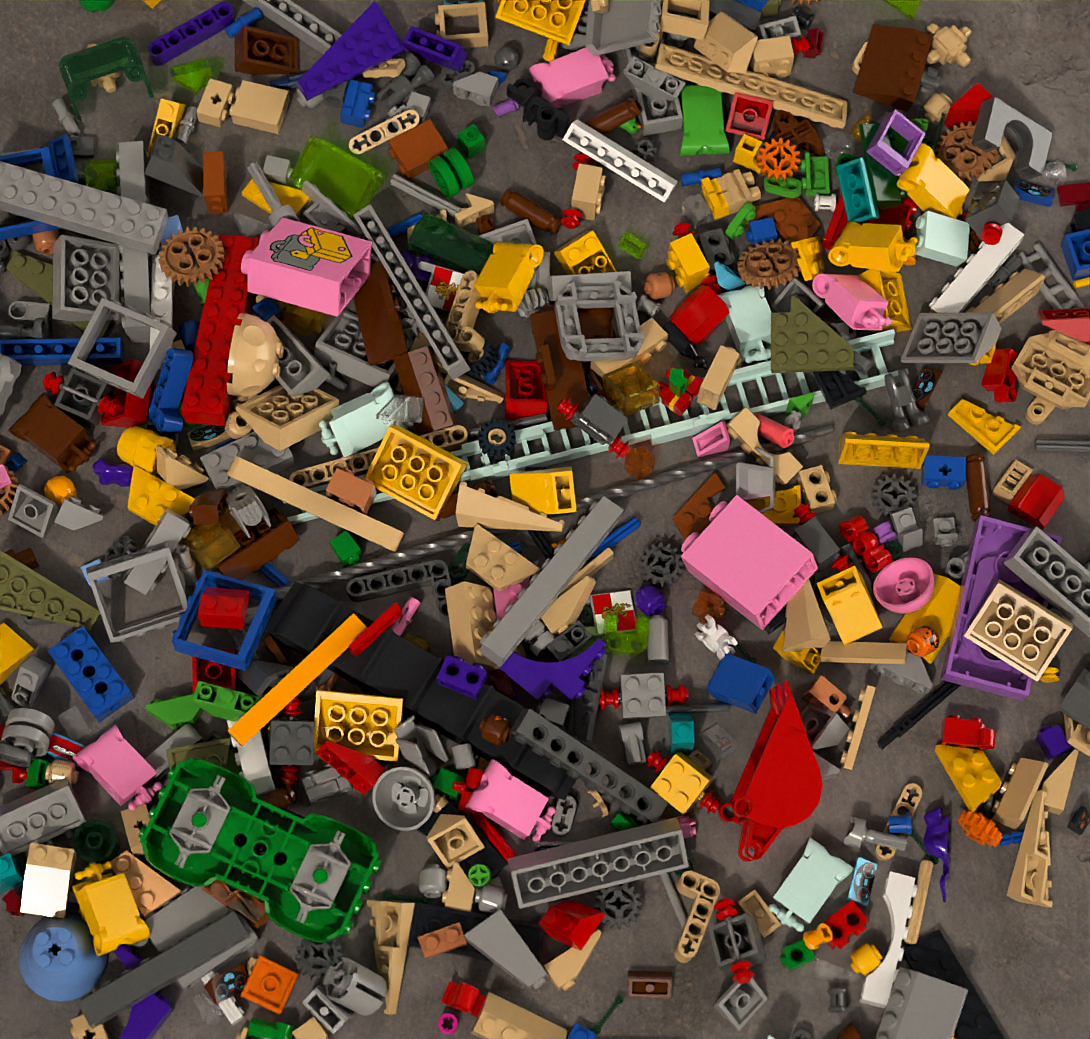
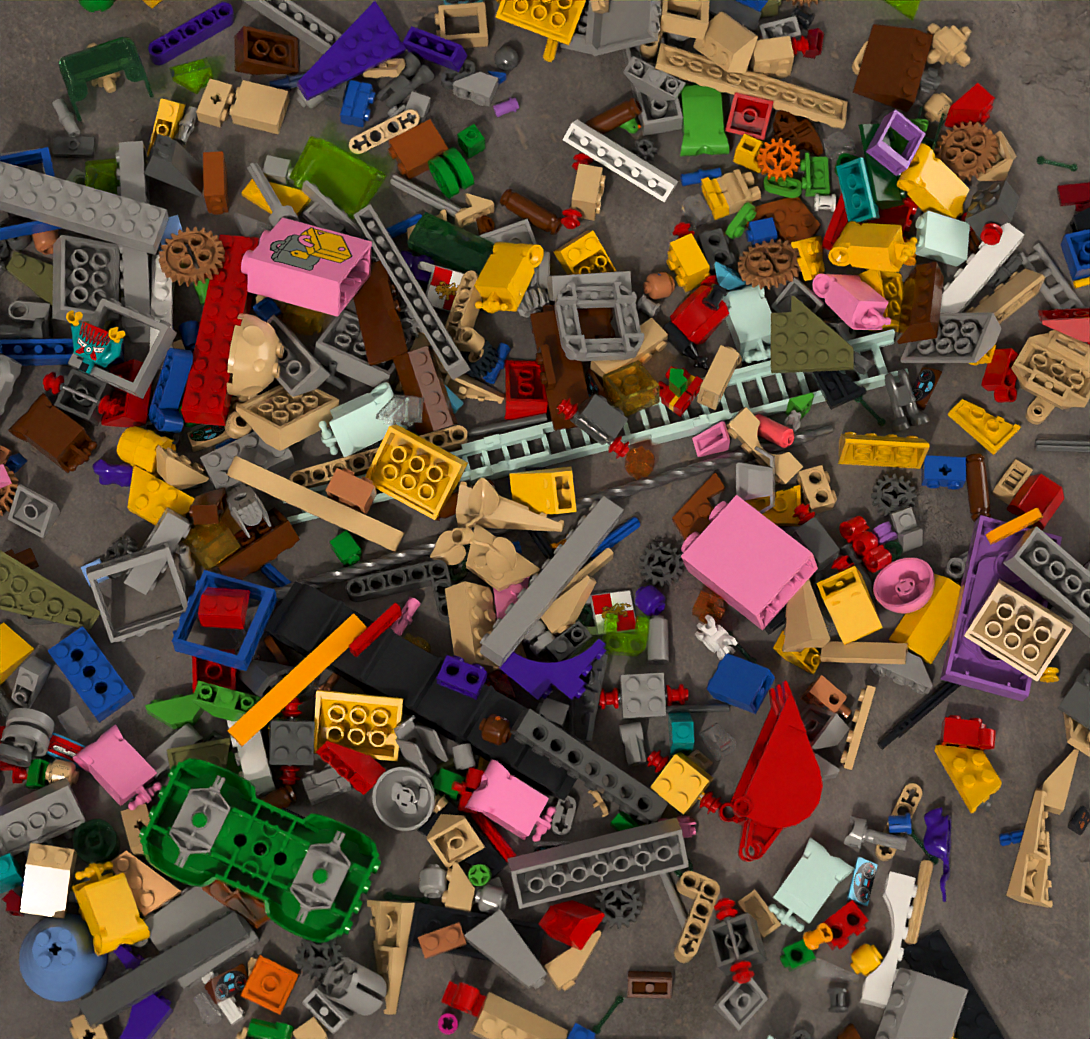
(58, 488): light orange hair -> none
(63, 159): blue plate -> none
(76, 515): light grey slope -> none
(94, 343): none -> torso
(245, 20): blue pin -> none
(449, 546): none -> tan plant
(490, 446): black bush -> none
(548, 118): black plate -> none
(572, 77): bright pink piece -> none
(643, 247): clear neon green piece -> none
(714, 297): none -> black bush
(855, 132): clear yellow cylinder -> none
(921, 304): none -> reddish brown slope
(923, 641): orange head -> none
(944, 531): light grey bracket -> none
(979, 828): orange gear -> none
(1014, 526): none -> light orange beam
(1018, 792): tan slope -> none
(1032, 137): arch -> none
(1034, 193): slope -> none
(1052, 741): dark purple brick -> none
(1055, 172): clear cone -> none

